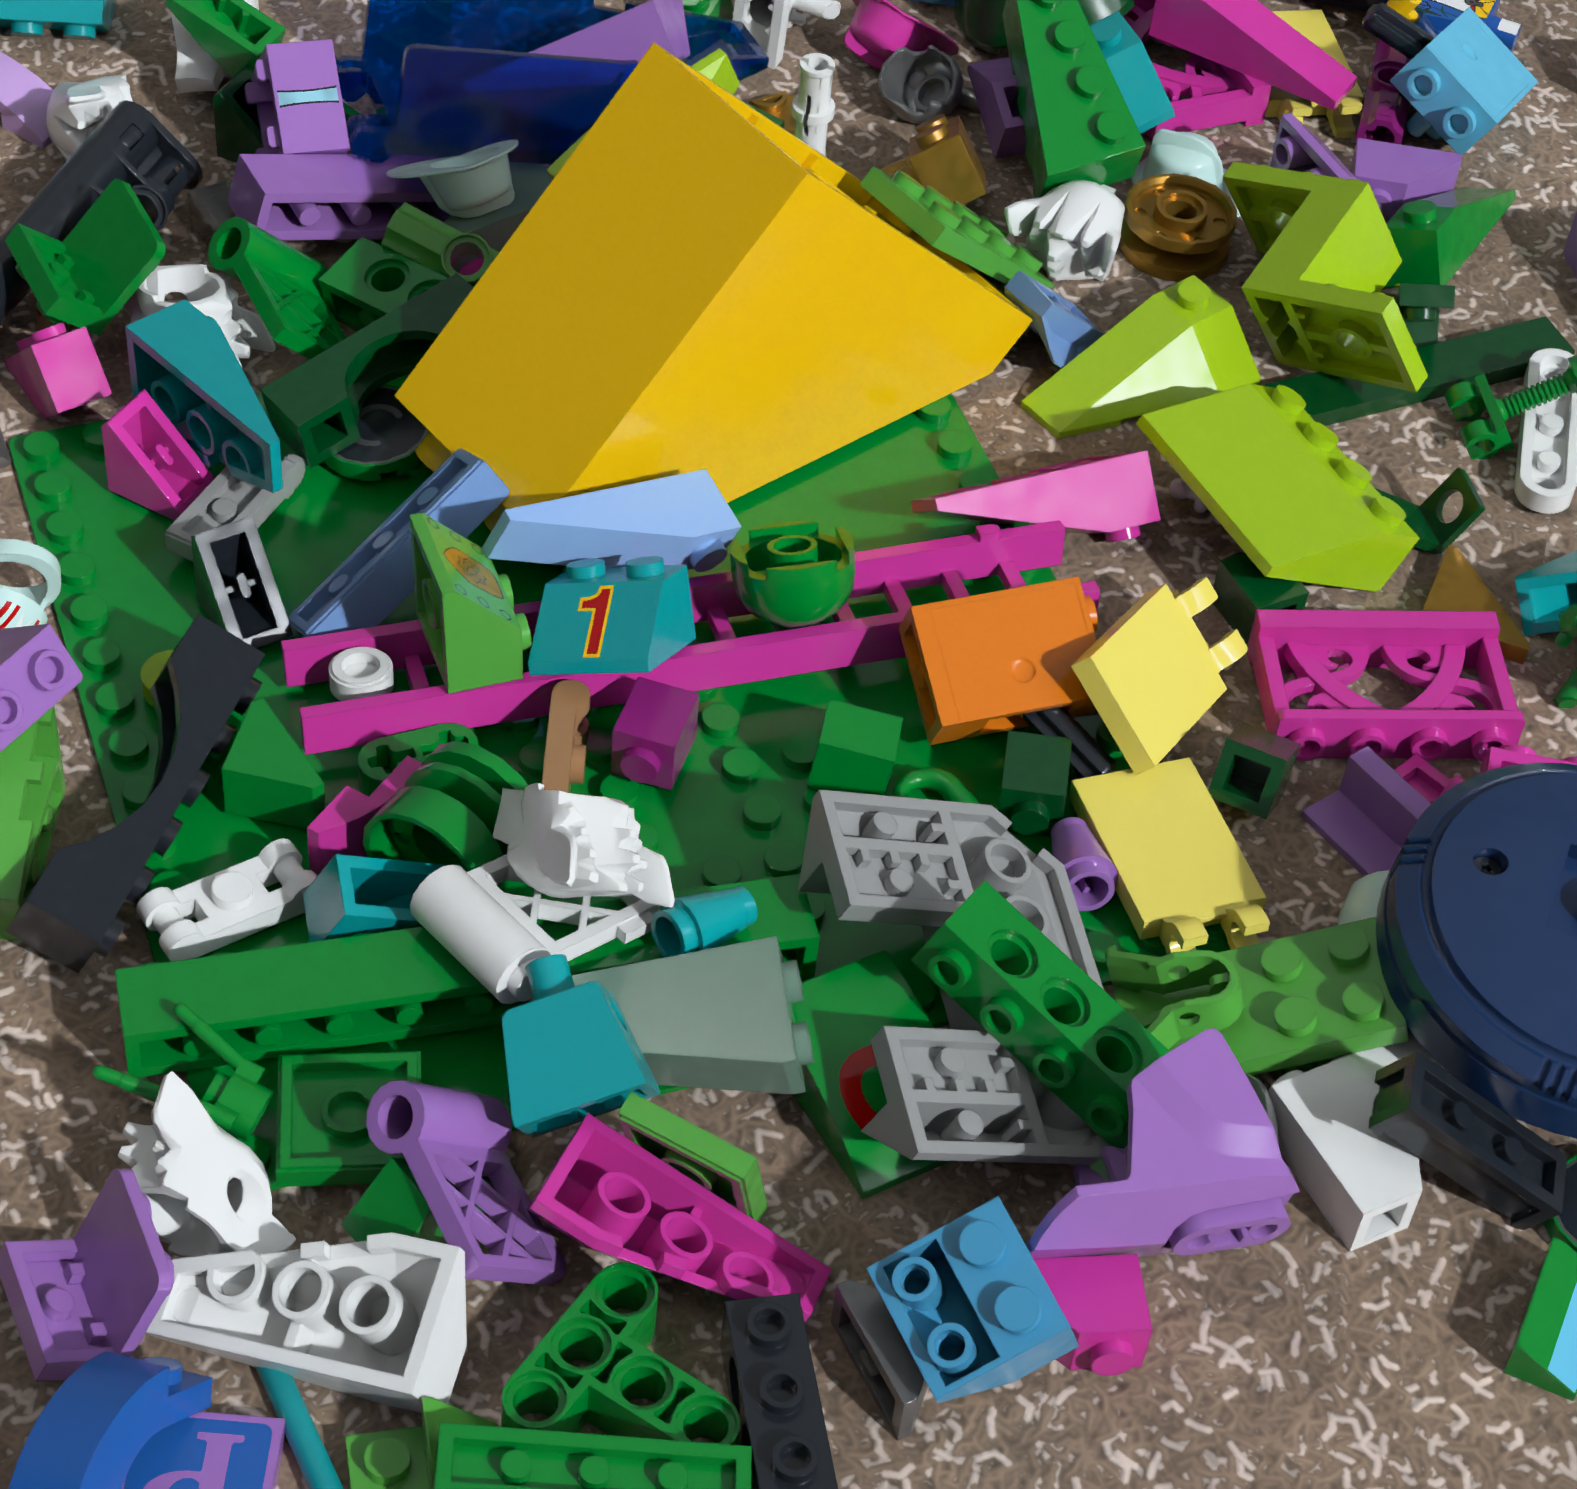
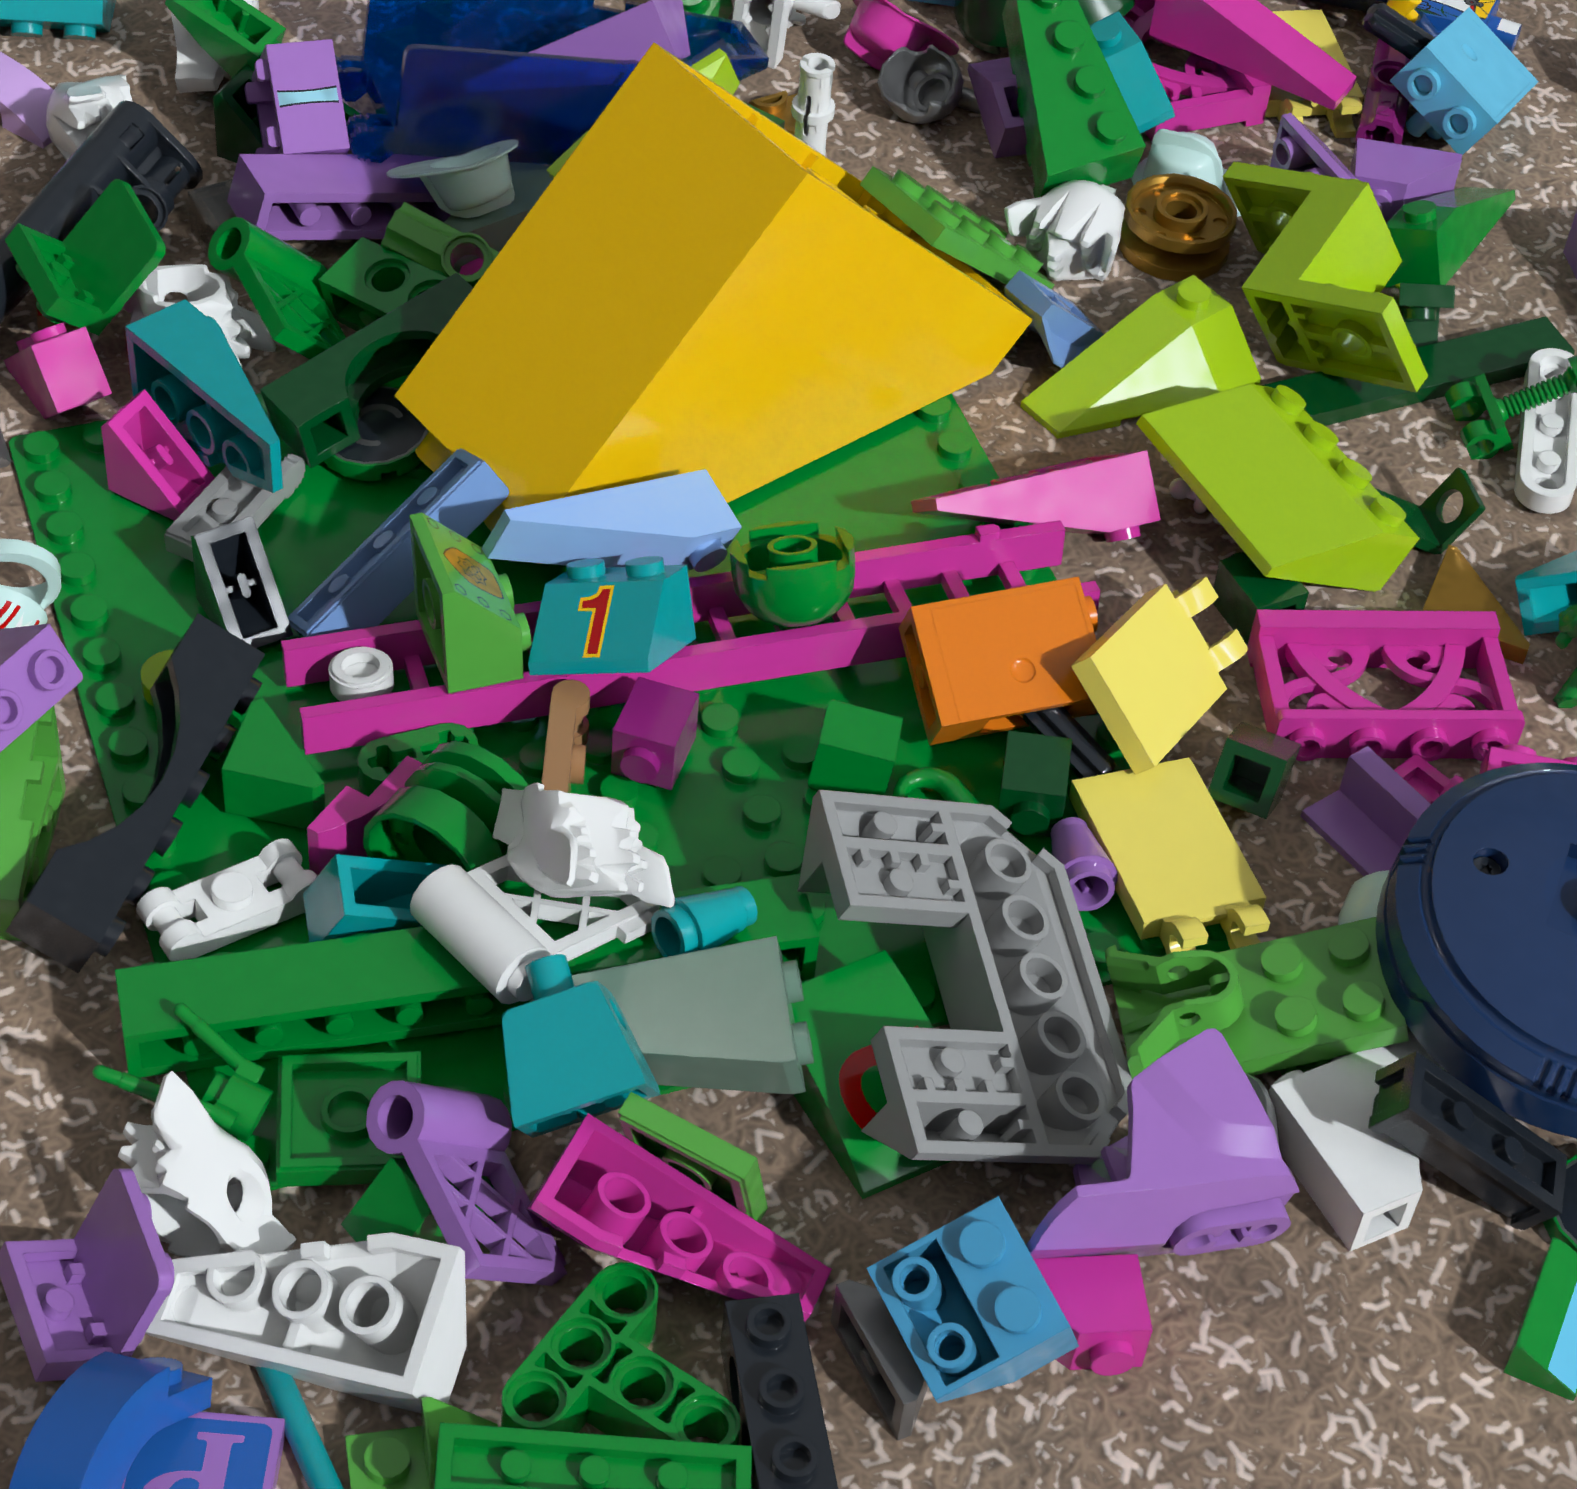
(944, 160): pearl gold brick -> none
(1041, 1008): green brick -> none

